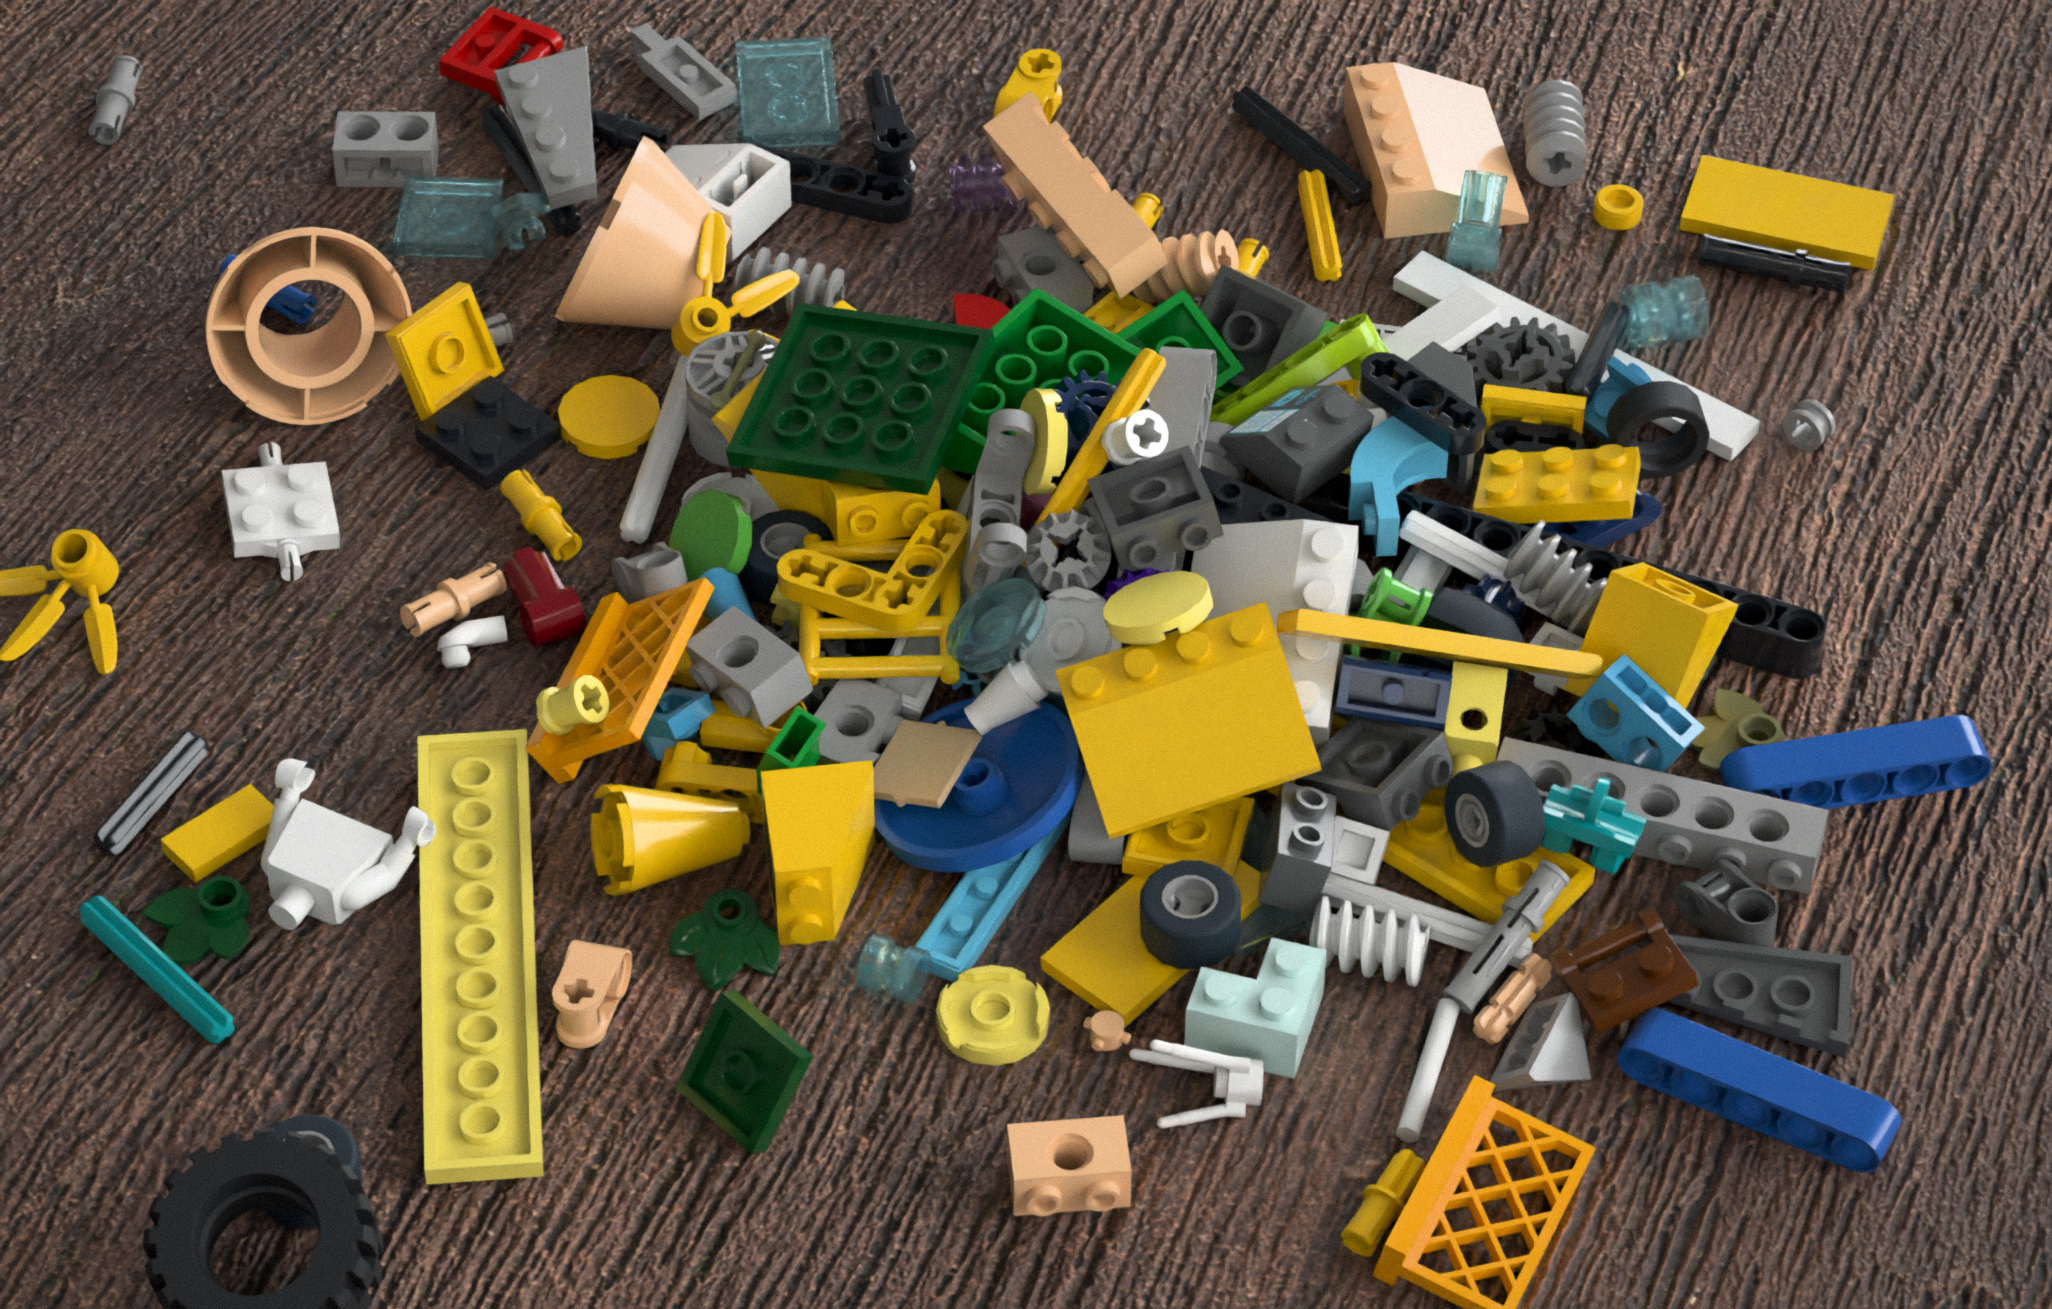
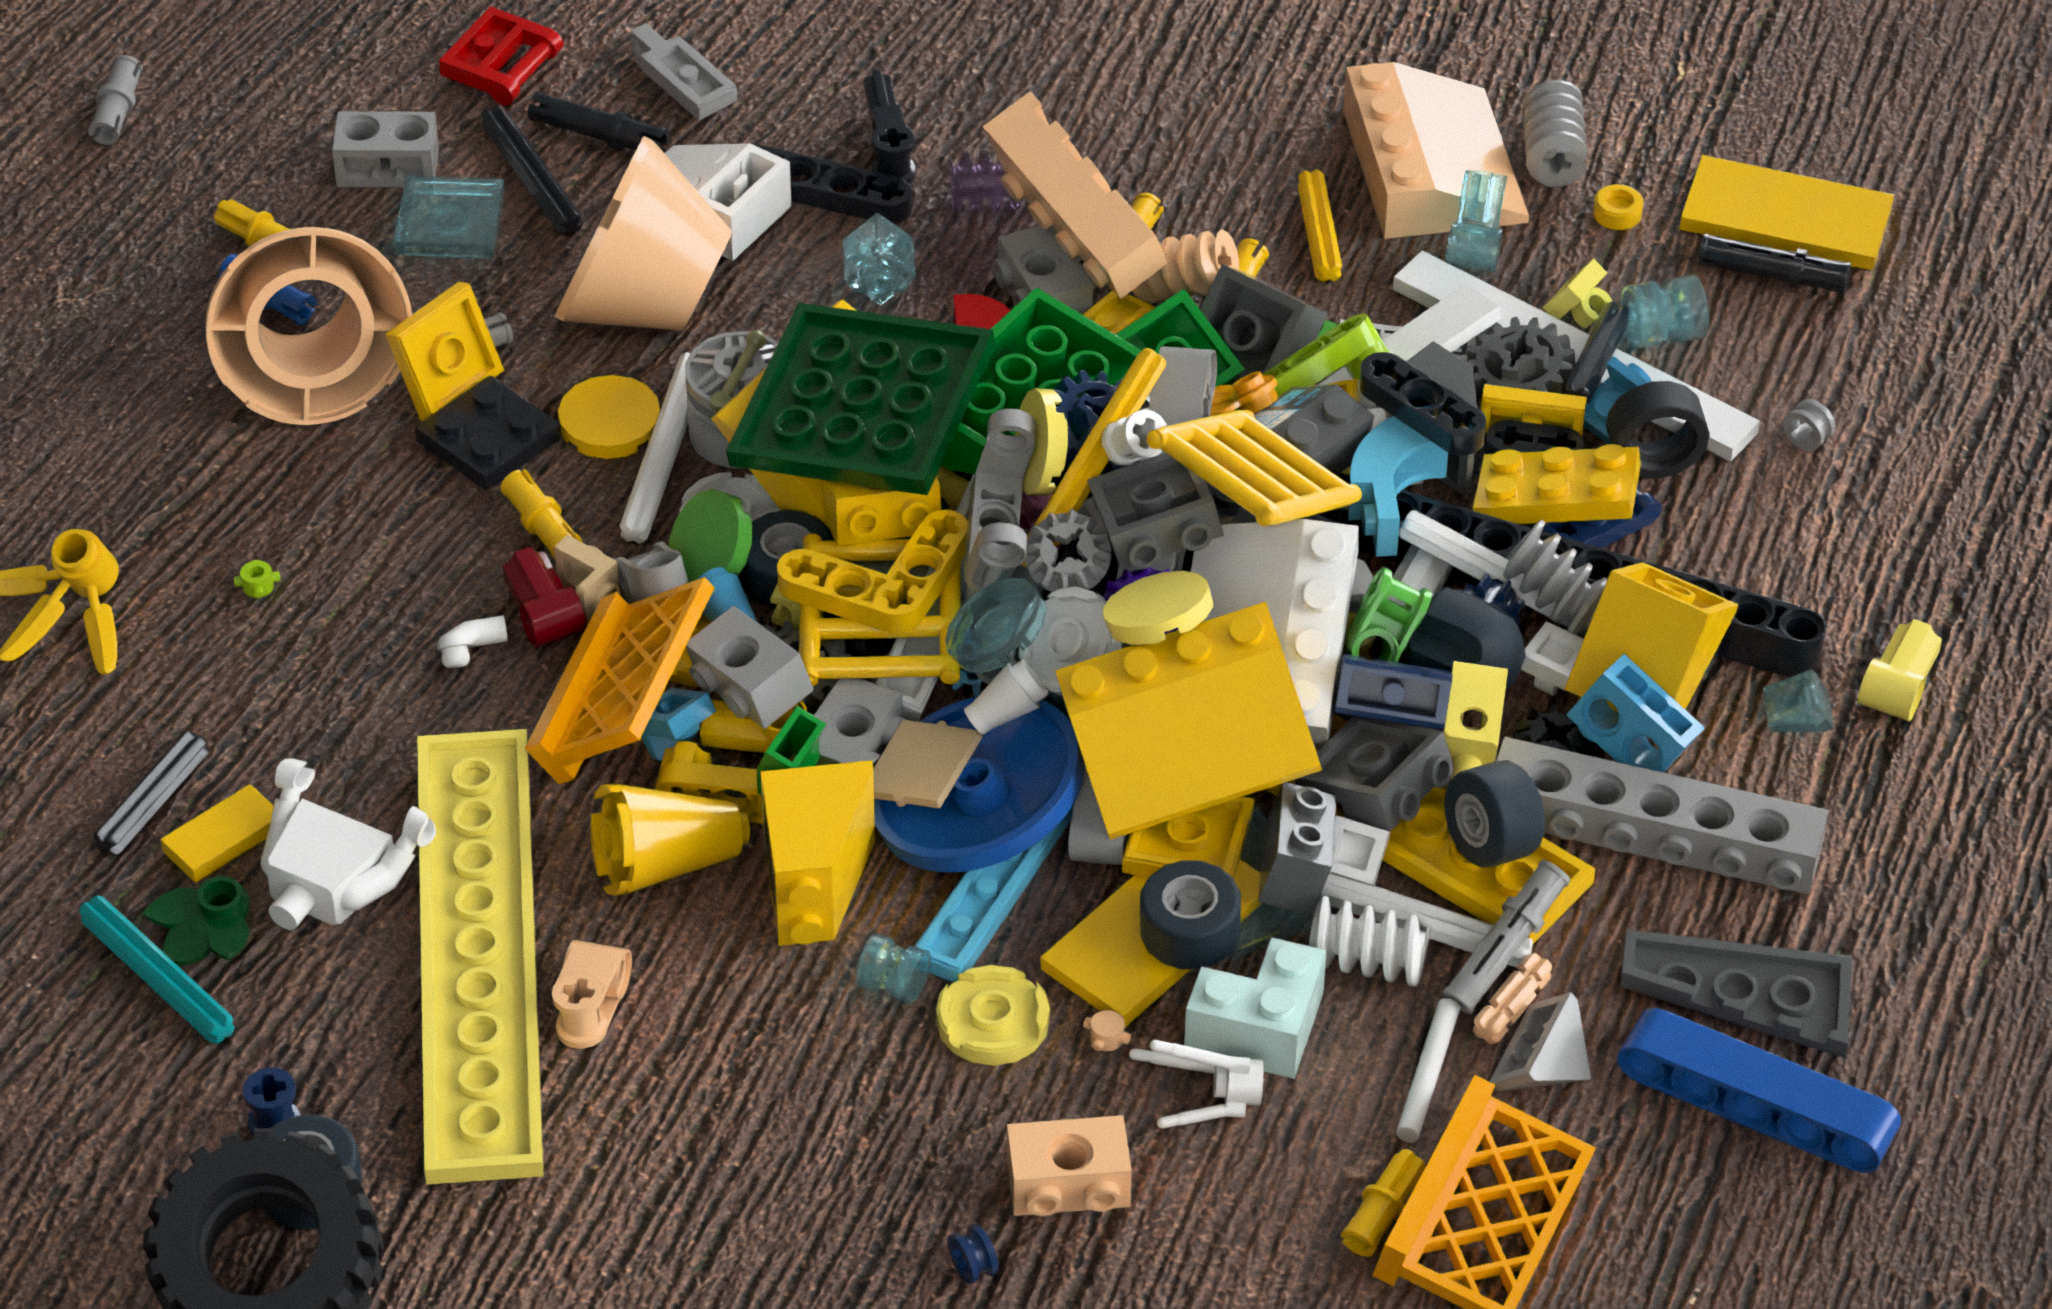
(246, 222): none -> yellow axle
(257, 579): none -> lime piece
(270, 1097): none -> dark blue bush
(280, 510): white plate -> none
(453, 599): light nougat pin -> none
(515, 214): clear light blue tile -> none
(554, 122): light grey wing -> none
(578, 703): light yellow bush -> none
(586, 571): none -> tan bracket
(707, 316): yellow plant -> none
(726, 944): dark green plate -> none
(744, 1071): dark green tile -> none
(787, 92): clear light blue tile -> none
(811, 288): light grey piece -> none
(878, 259): none -> clear light blue brick
(972, 1254): none -> dark blue bush
(1036, 73): yellow piece -> none
(1248, 393): none -> light orange plate
(1254, 467): none -> yellow bar
(1301, 145): black axle -> none
(1439, 644): yellow tile -> none
(1579, 294): none -> light yellow tile
(1591, 819): teal hips -> none
(1631, 982): reddish brown plate -> none
(1730, 906): dark grey piece -> none
(1736, 725): olive plate -> none
(1799, 704): none -> clear light blue slope
(1863, 764): blue beam -> none
(1899, 677): none -> light yellow piece

